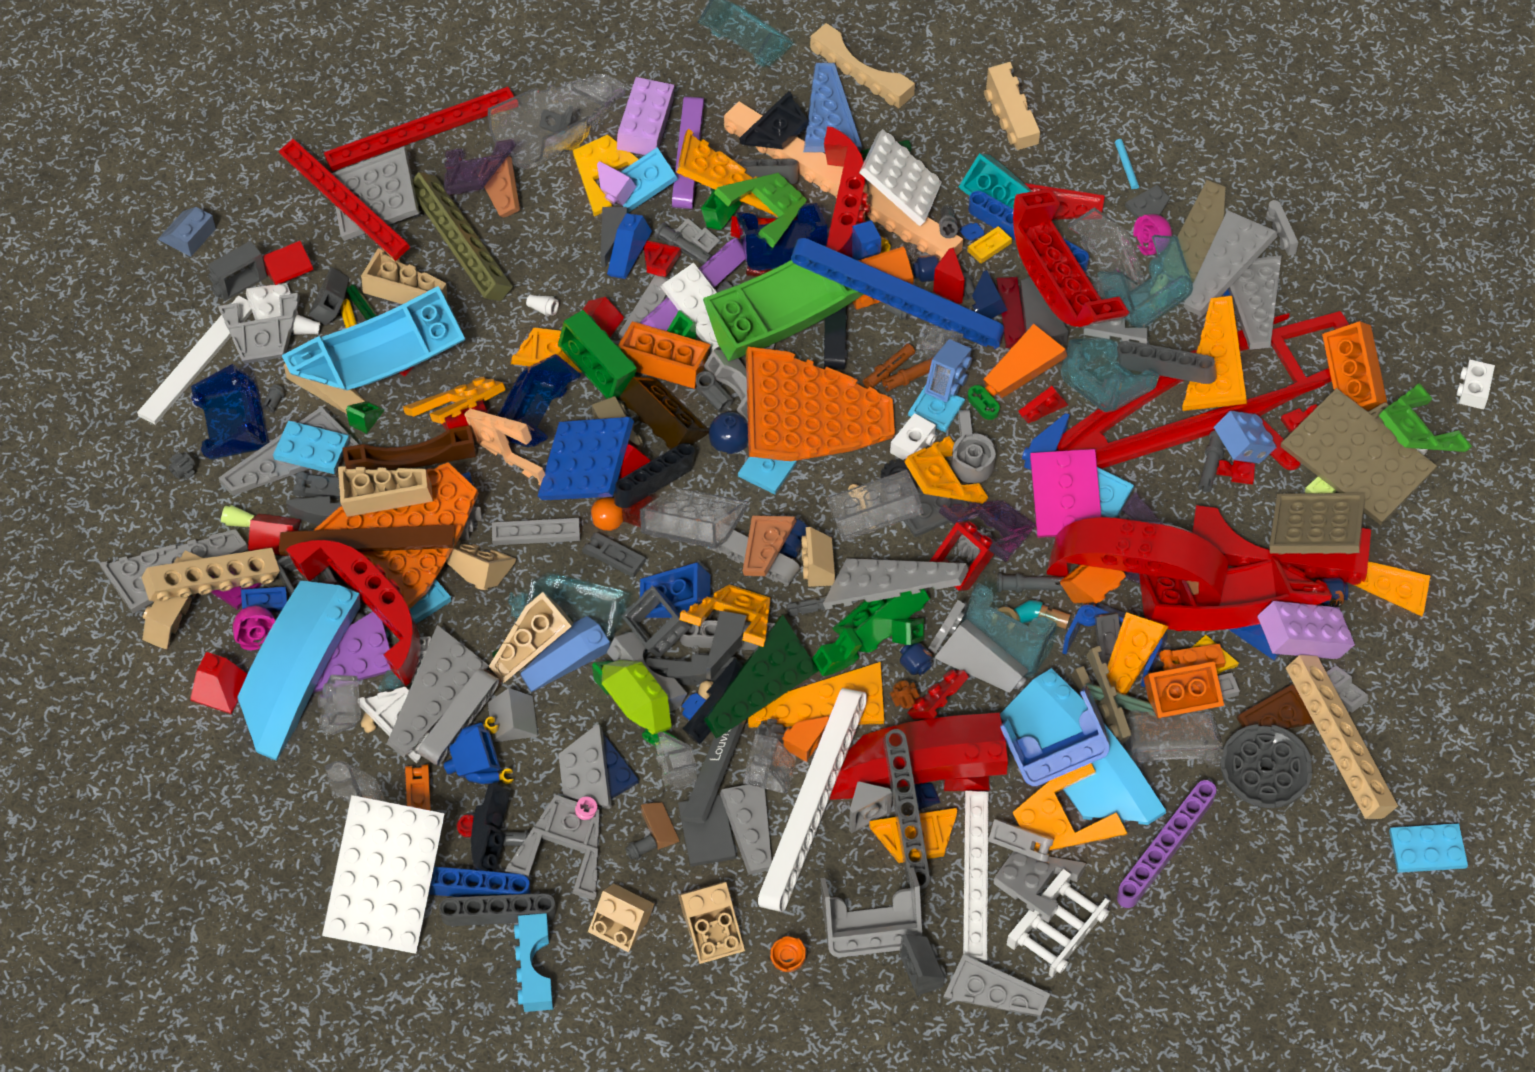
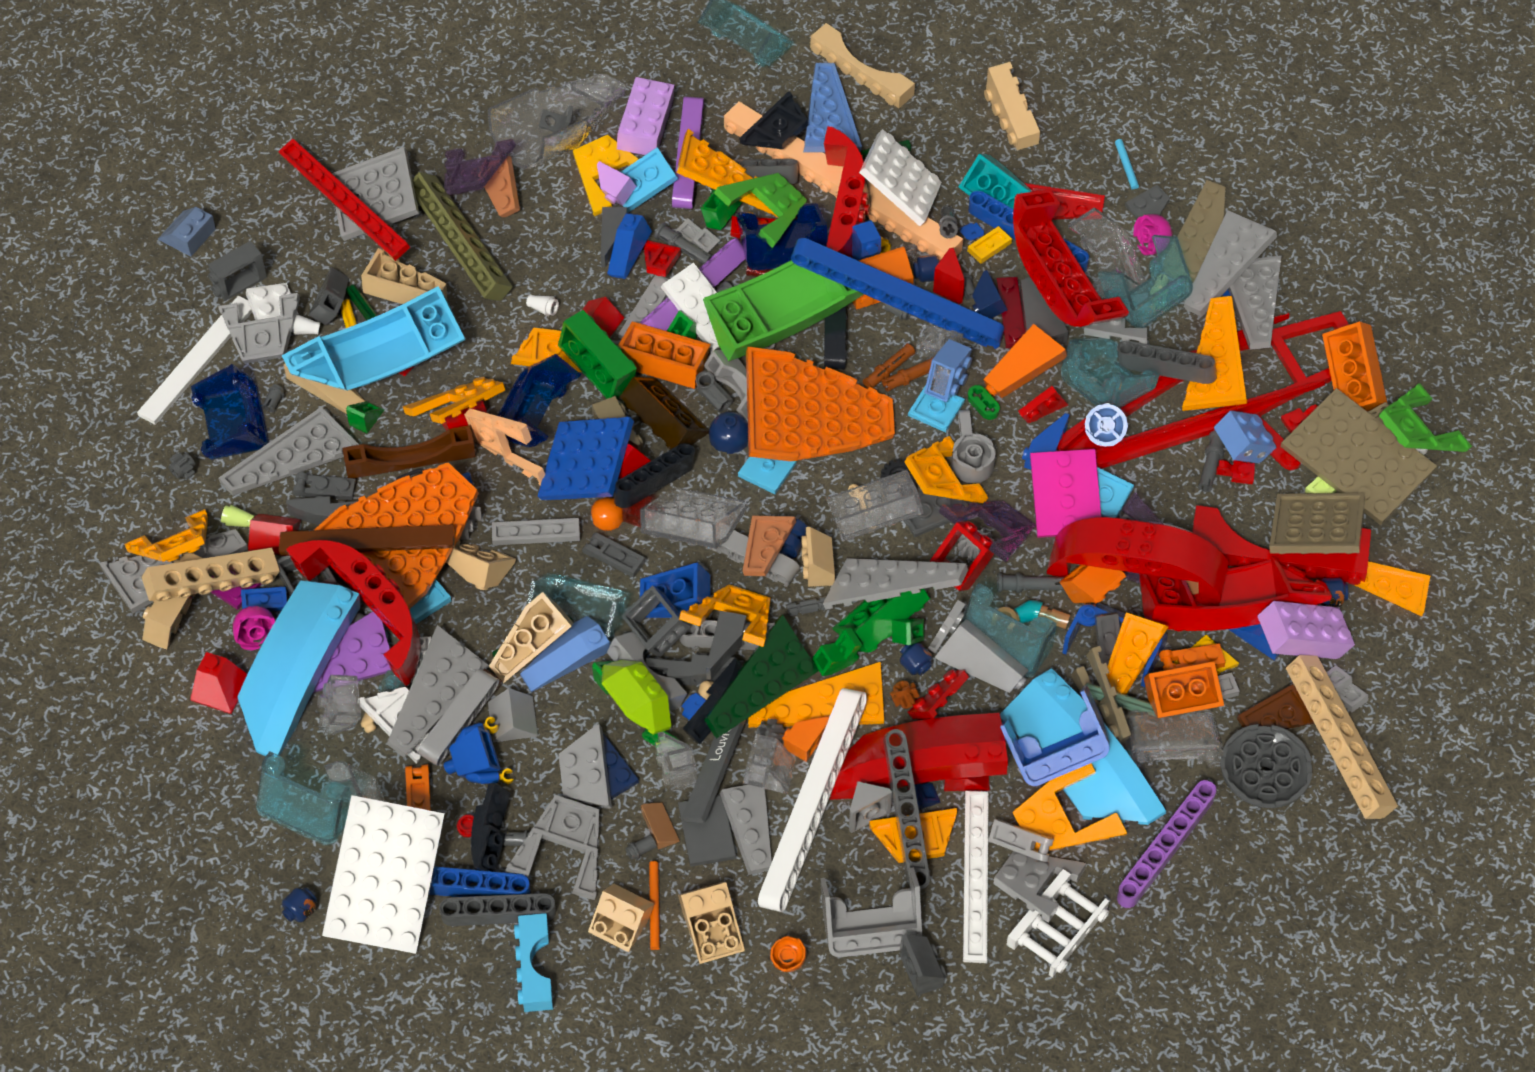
(173, 546): none -> light orange wing
(287, 263): red slope -> none
(299, 905): none -> dark blue head
(300, 808): none -> clear light blue windscreen
(311, 447): medium azure plate -> none
(382, 489): tan wedge -> none
(414, 130): red plate -> none
(517, 604): clear light blue plate -> none
(586, 801): bright pink bush -> none
(654, 898): none -> orange bar
(915, 429): white brick -> none
(991, 988): light grey wing -> none
(1106, 425): none -> cylinder
(1282, 226): light grey plate -> none
(1428, 848): medium azure plate -> none
(1476, 384): white brick -> none

